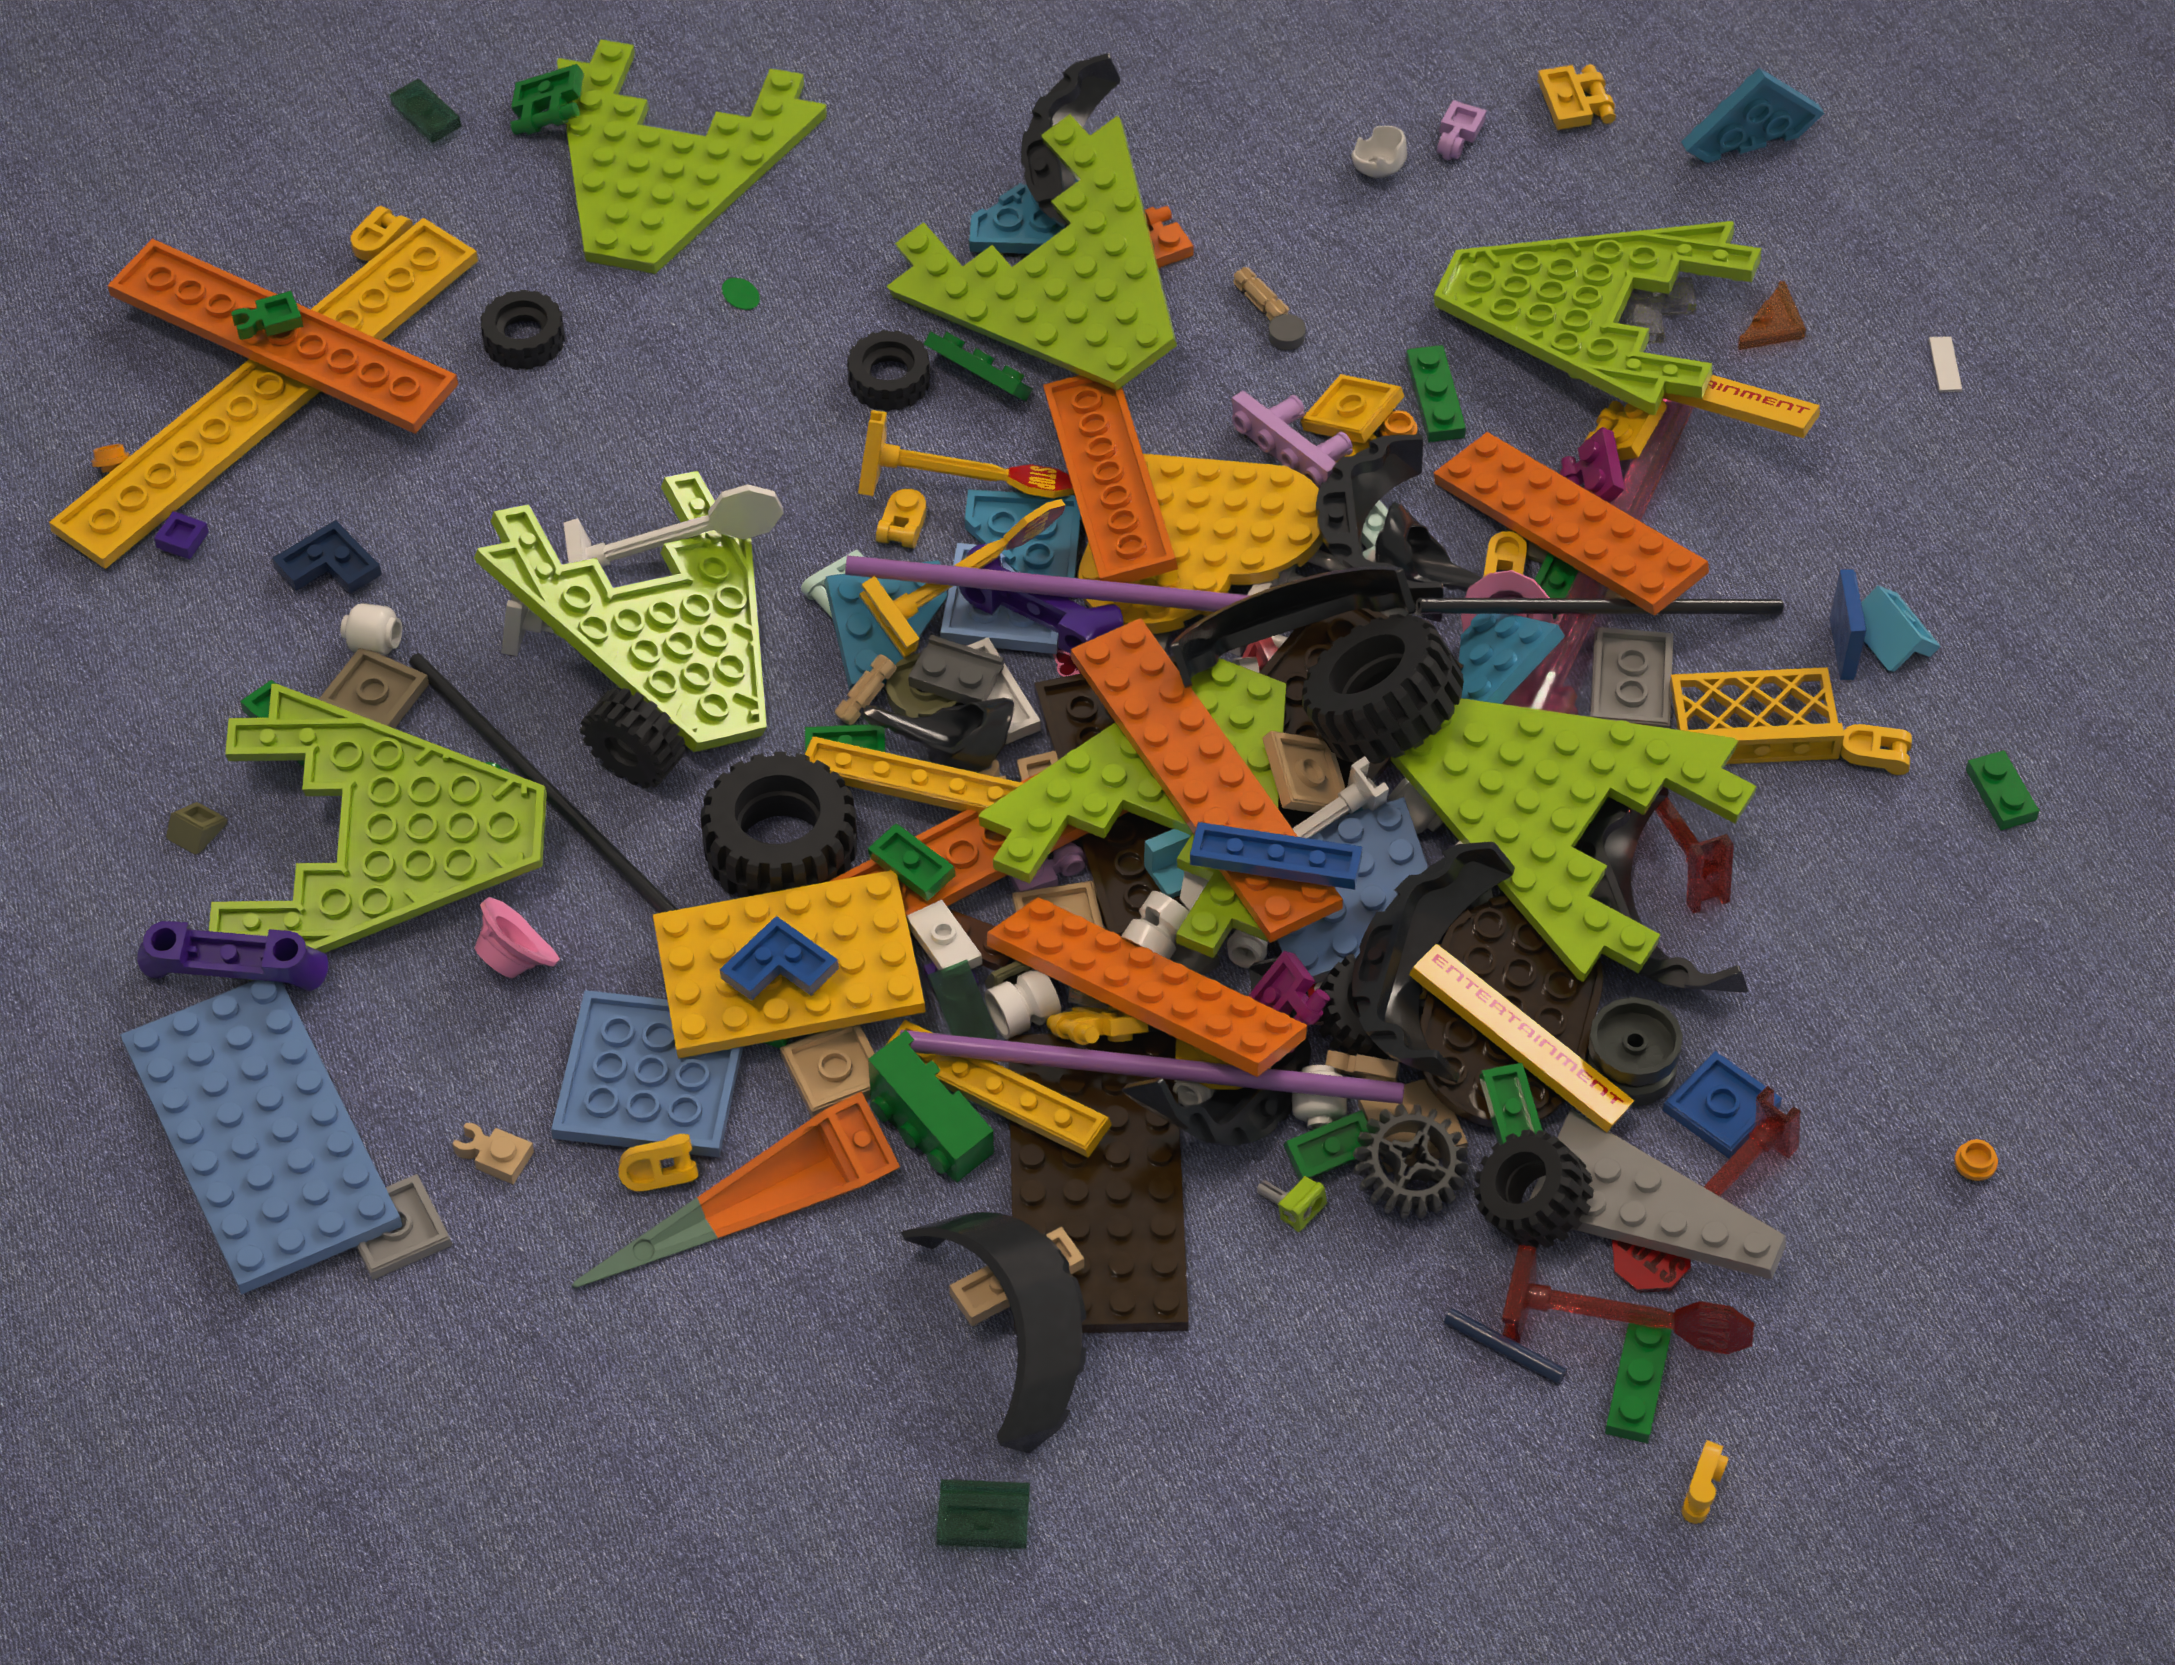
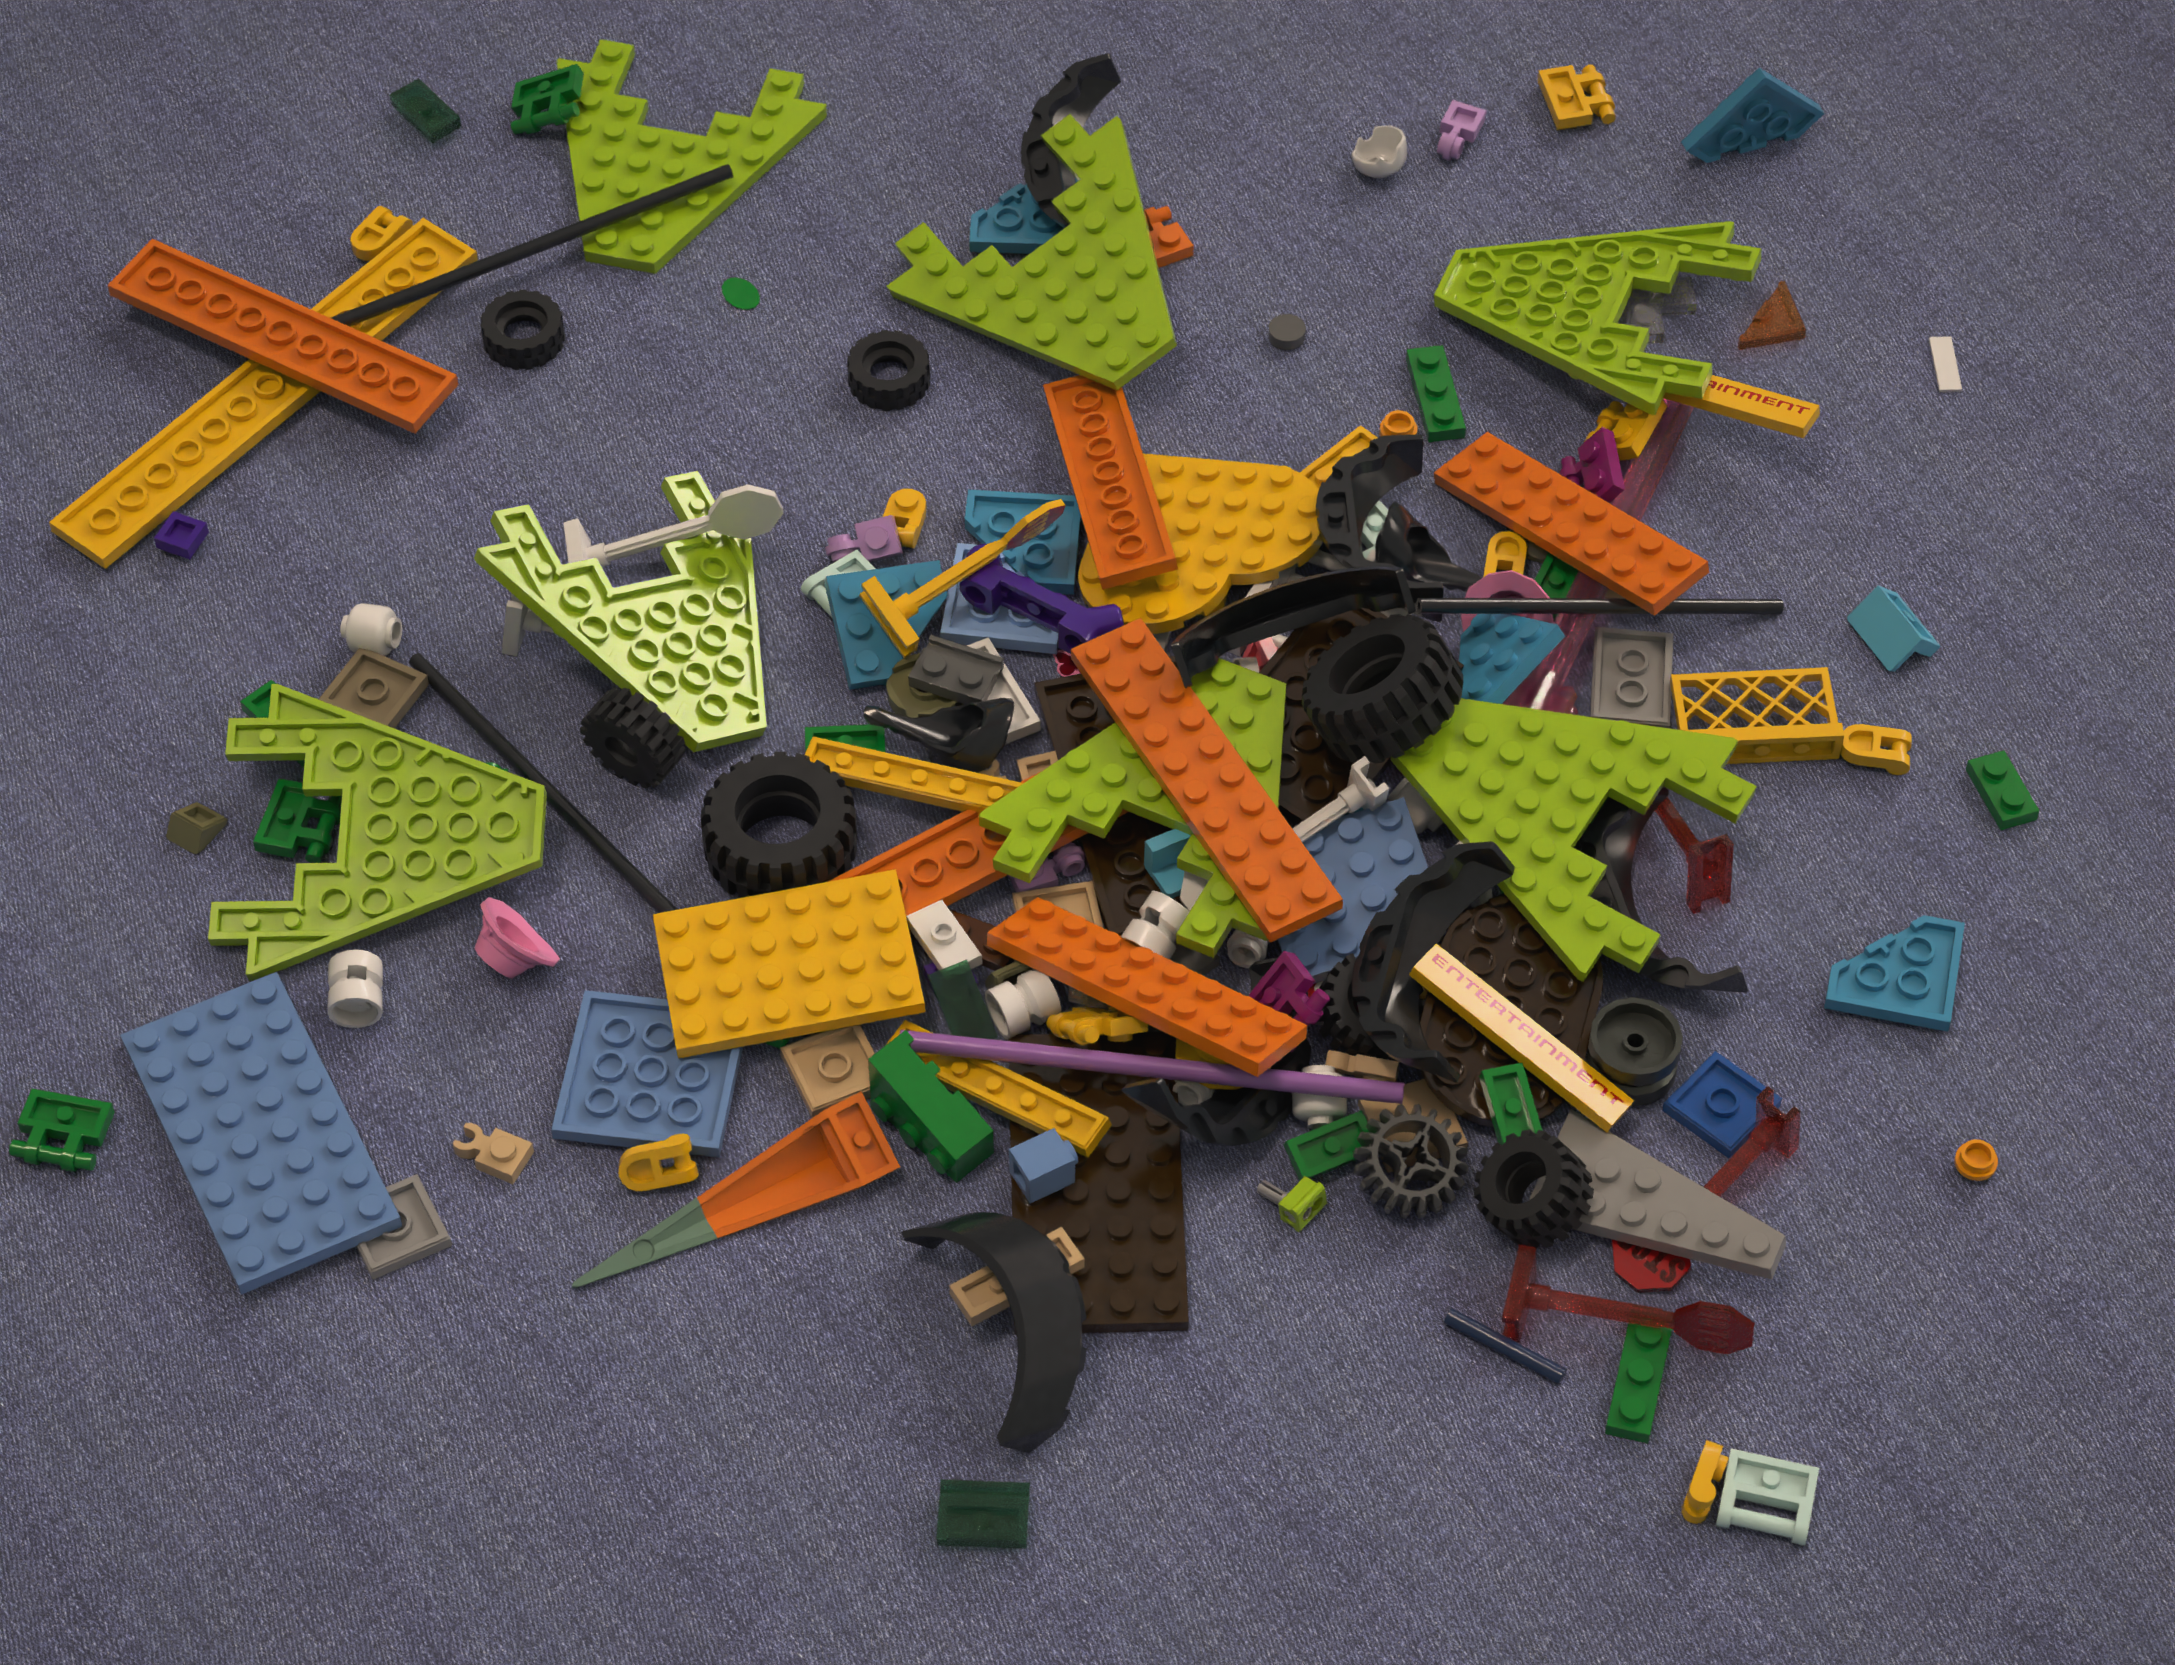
(63, 1118): none -> green plate
(109, 457): light orange plate -> none
(273, 314): green plate -> none
(276, 957): dark purple plate -> none
(287, 818): none -> green plate
(329, 551): dark blue plate -> none
(355, 988): none -> white wheel
(534, 246): none -> black piece
(775, 952): blue plate -> none
(865, 689): tan axle -> none
(875, 539): none -> lavender plate
(912, 861): green plate -> none
(979, 363): green plate -> none
(1027, 478): yellow piece -> none
(1039, 584): medium lavender piece -> none
(1043, 1165): none -> medium blue brick
(1259, 293): tan axle -> none
(1274, 435): lavender plate -> none
(1276, 855): blue plate -> none
(1303, 771): tan tile -> none
(1352, 407): yellow plate -> none
(1768, 1483): none -> light aqua plate
(1847, 624): blue tile -> none
(1902, 976): none -> dark azure plate

